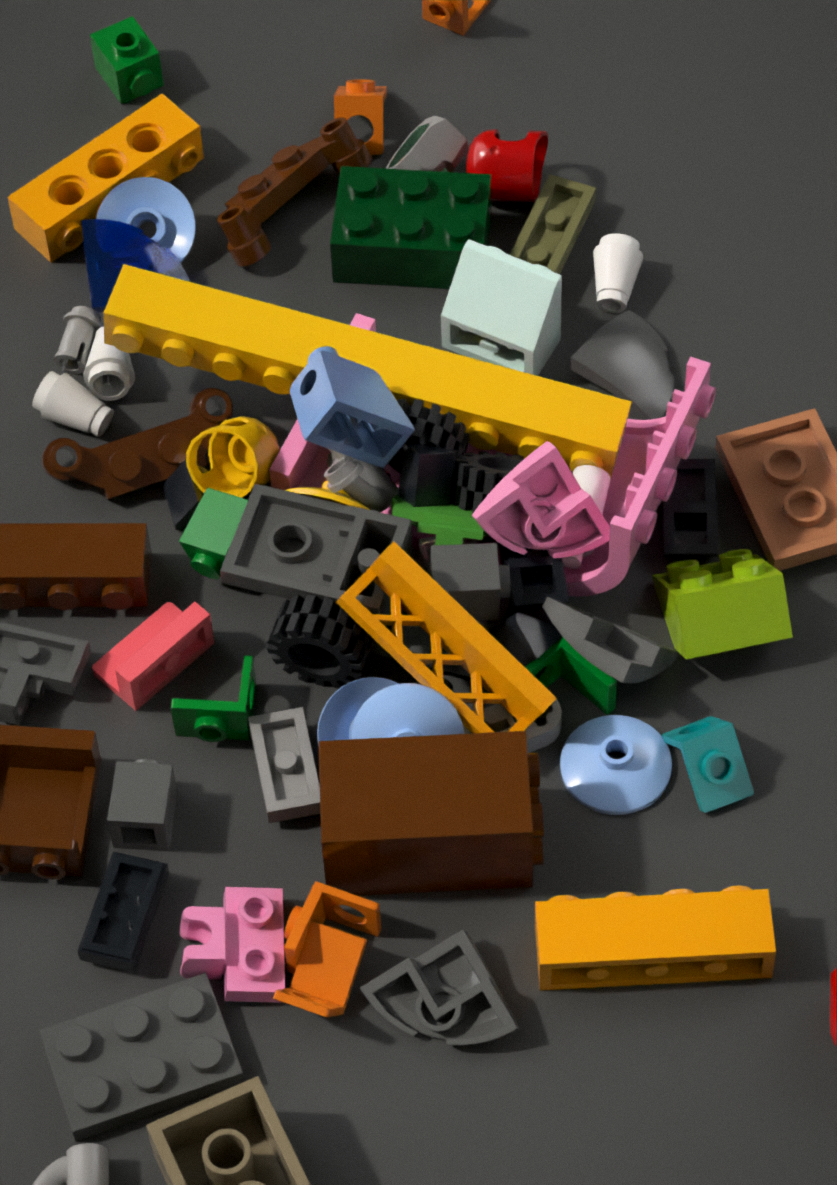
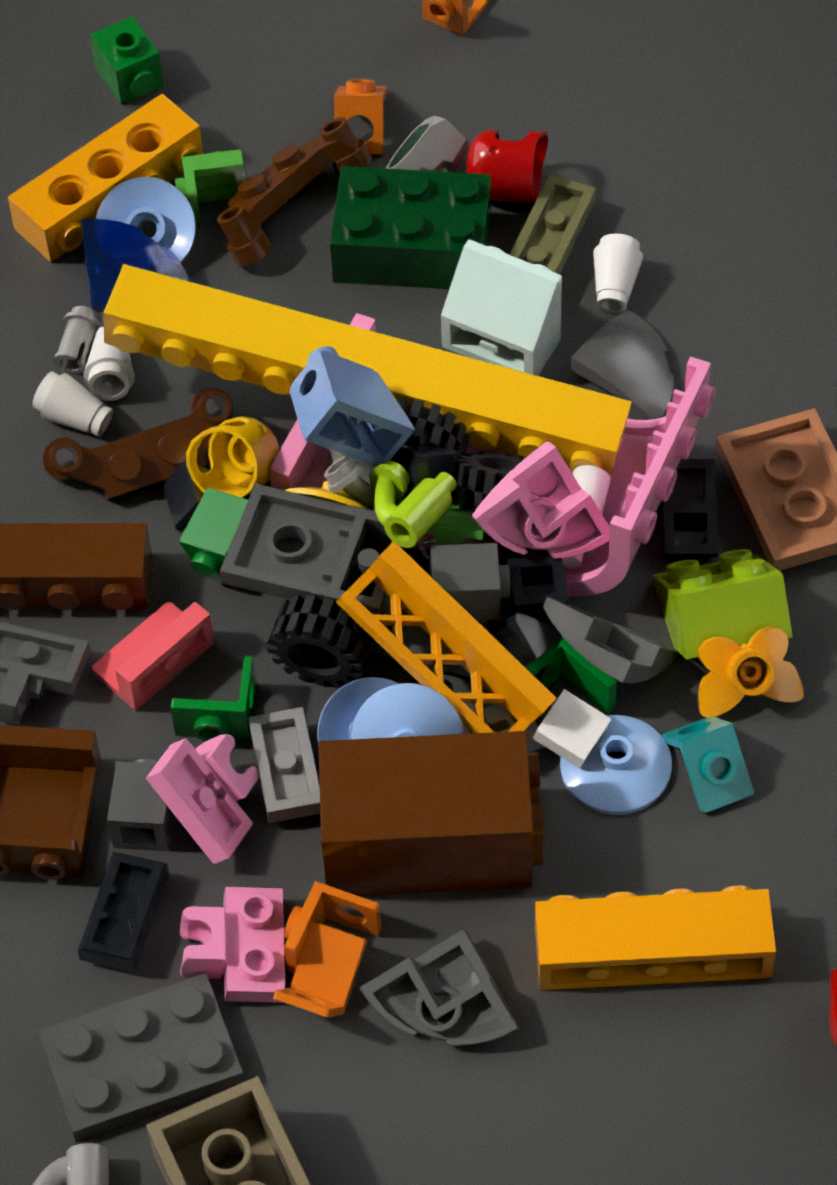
(204, 793): none -> bright pink plate
(211, 177): none -> bright green bracket
(418, 511): none -> lime plant
(572, 728): none -> white tile
(746, 670): none -> light orange animal

